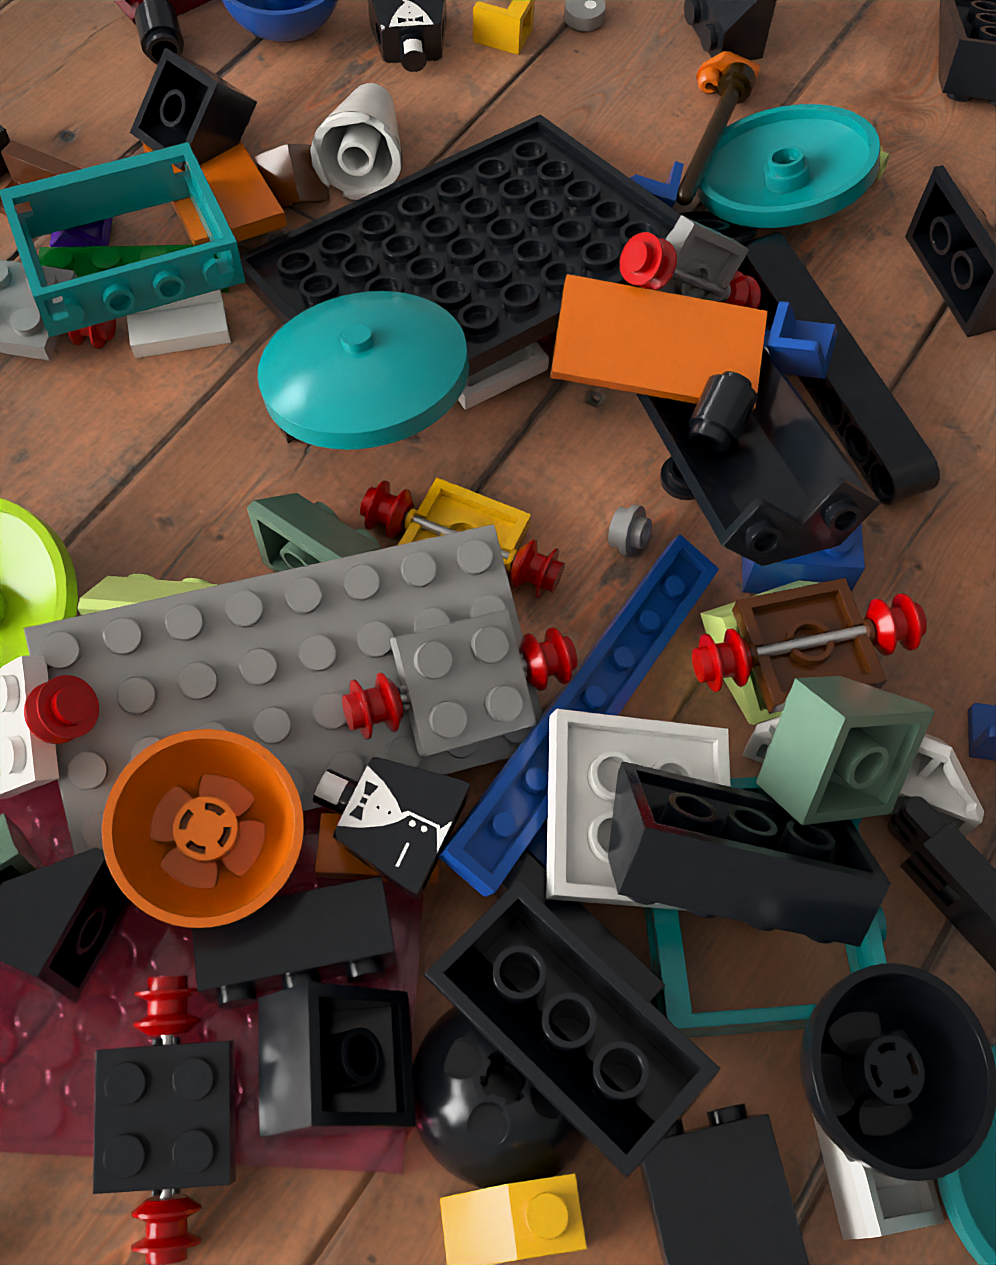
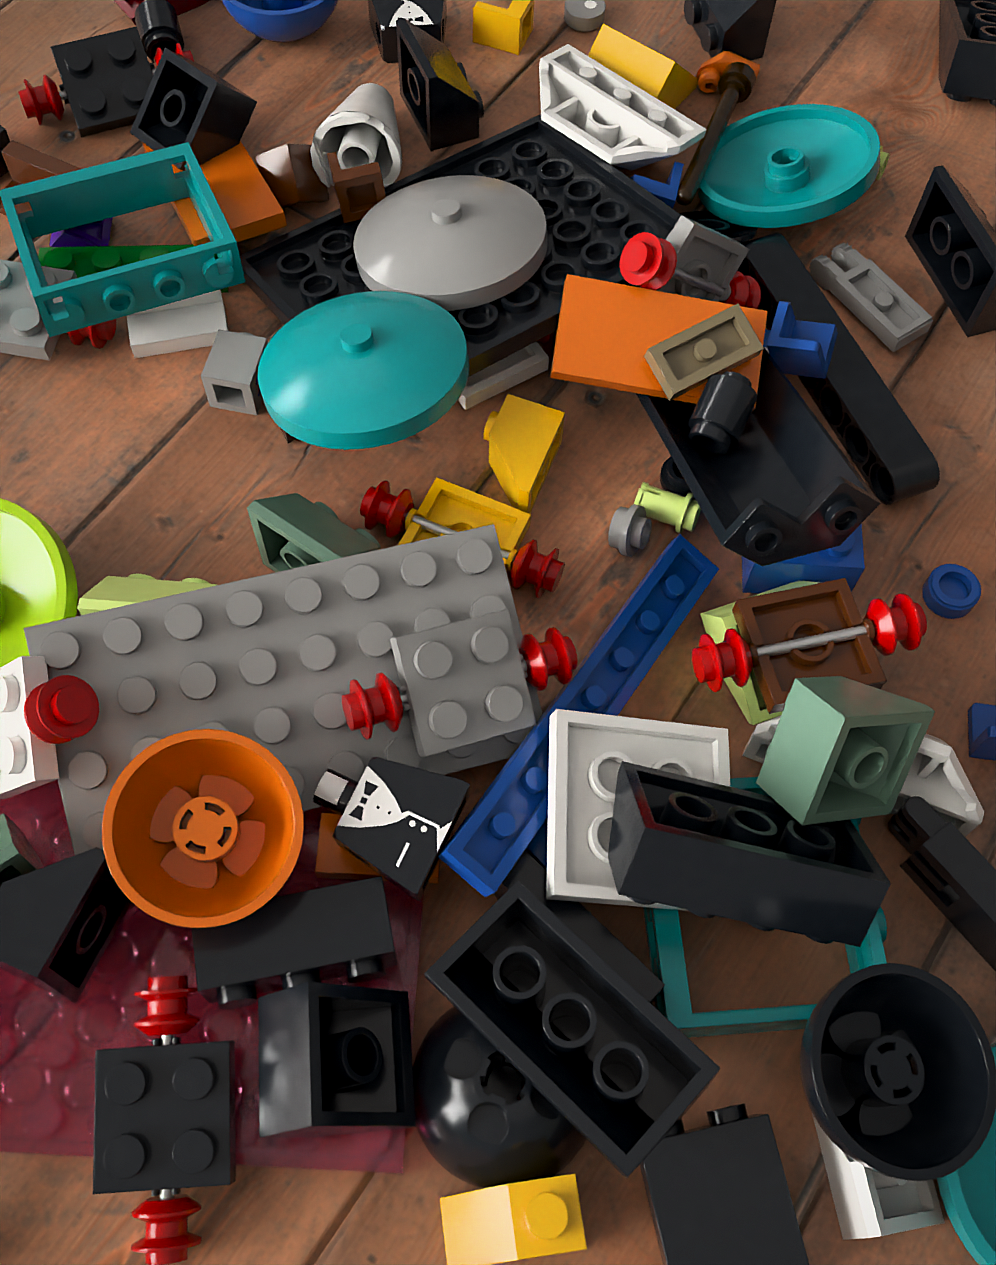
(101, 81): none -> black plate
(232, 372): none -> light grey brick
(356, 188): none -> reddish brown panel
(436, 89): none -> black slope
(452, 241): none -> light grey dish
(523, 447): none -> yellow slope
(610, 112): none -> white wedge
(643, 67): none -> yellow slope
(669, 507): none -> yellowish green pin
(703, 351): none -> dark tan plate
(871, 296): none -> light grey hinge
(951, 591): none -> blue tile

